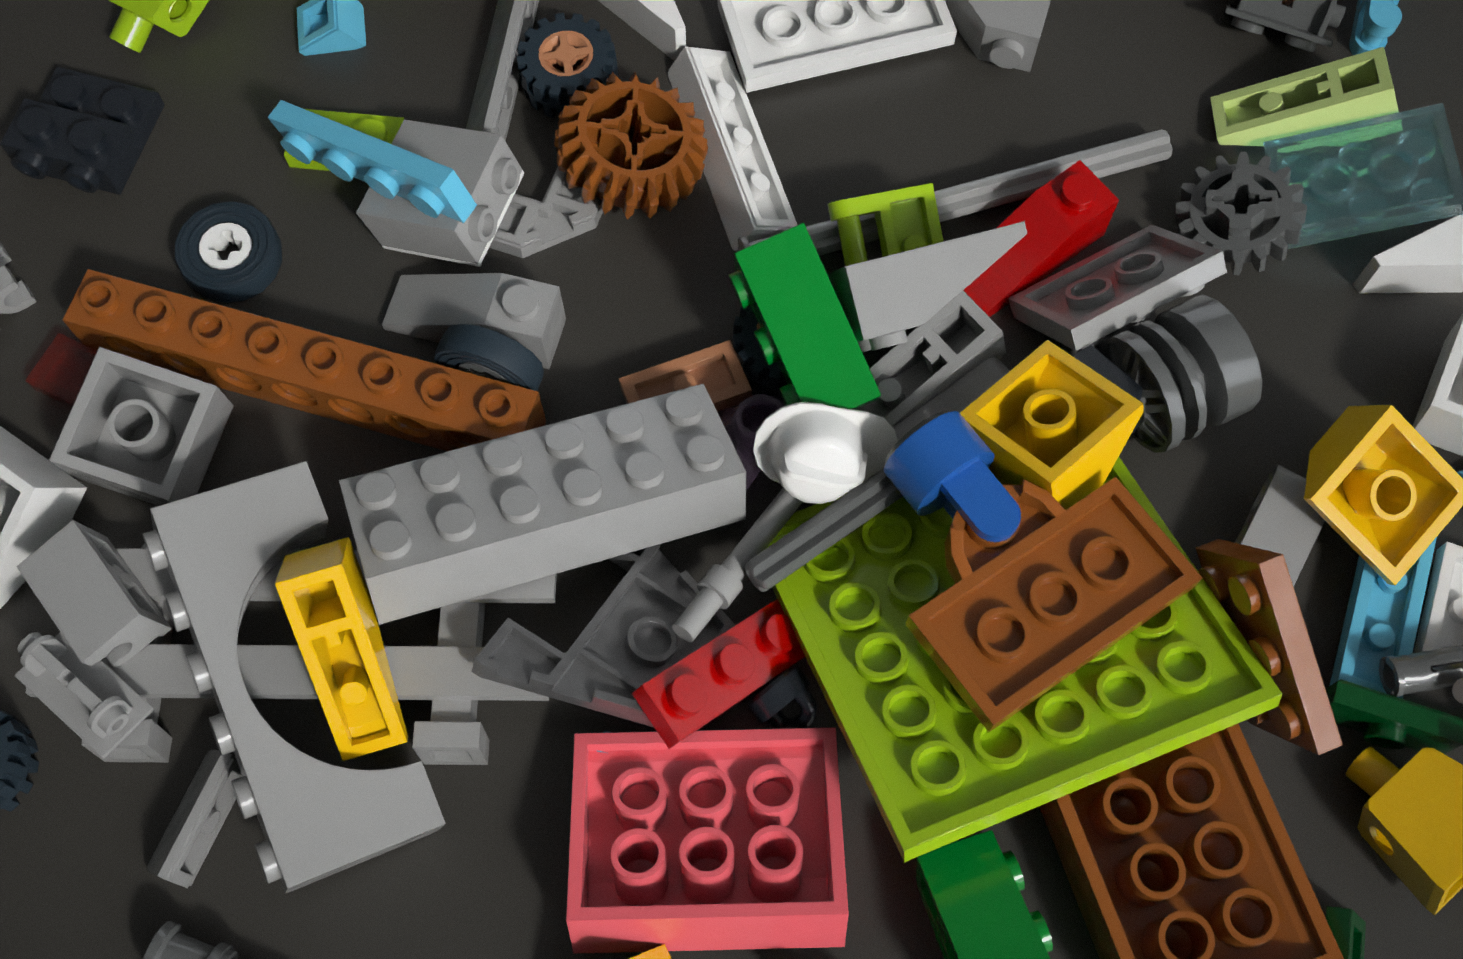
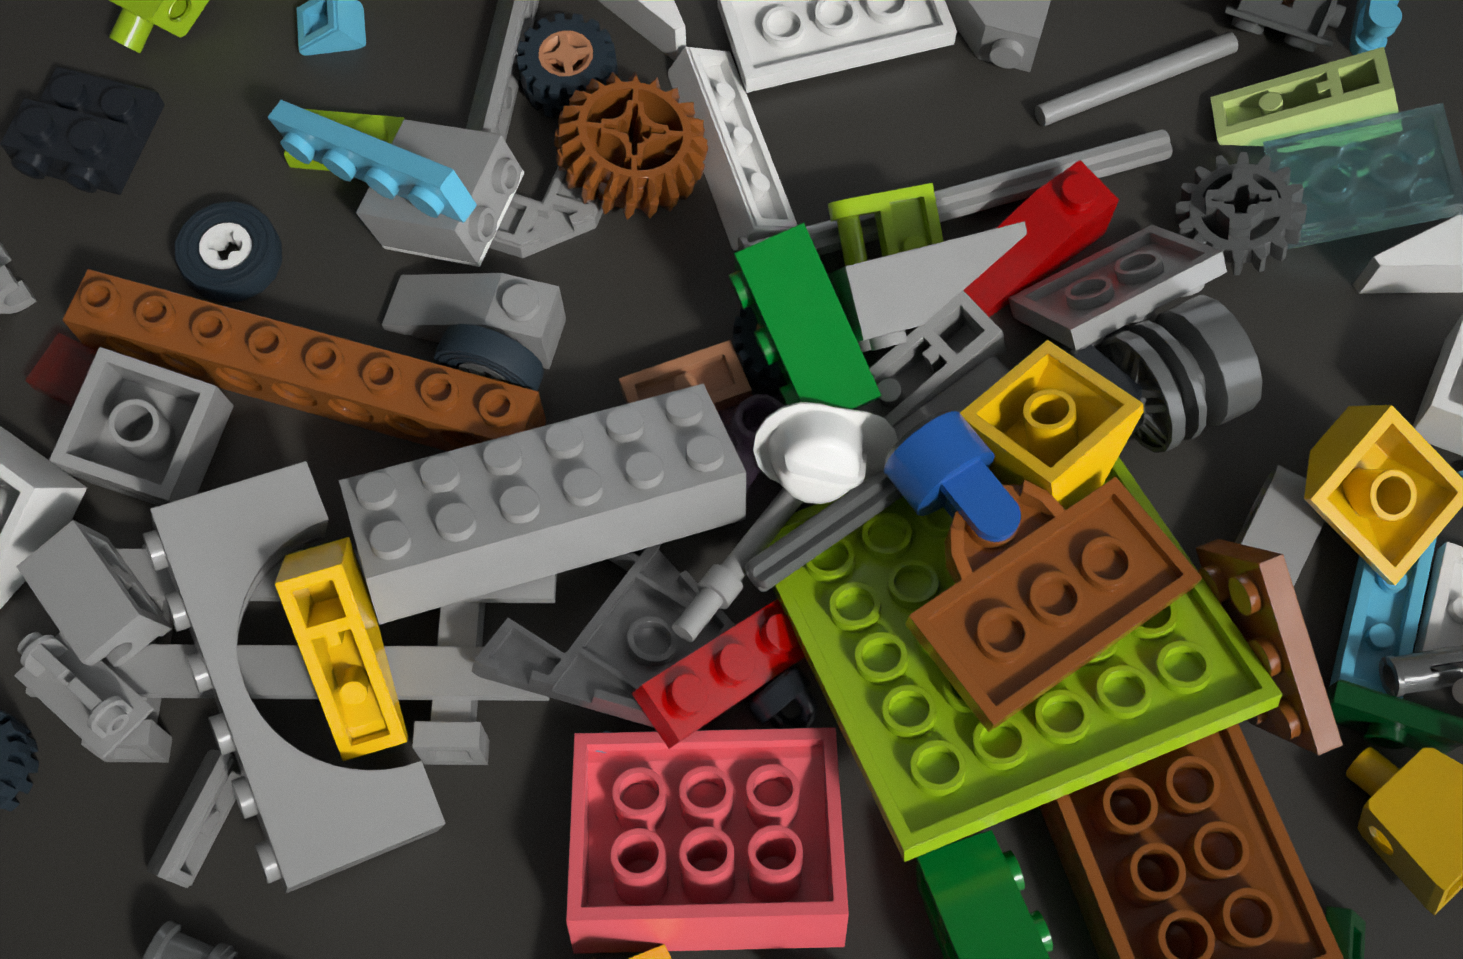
(1136, 79): none -> light grey bar

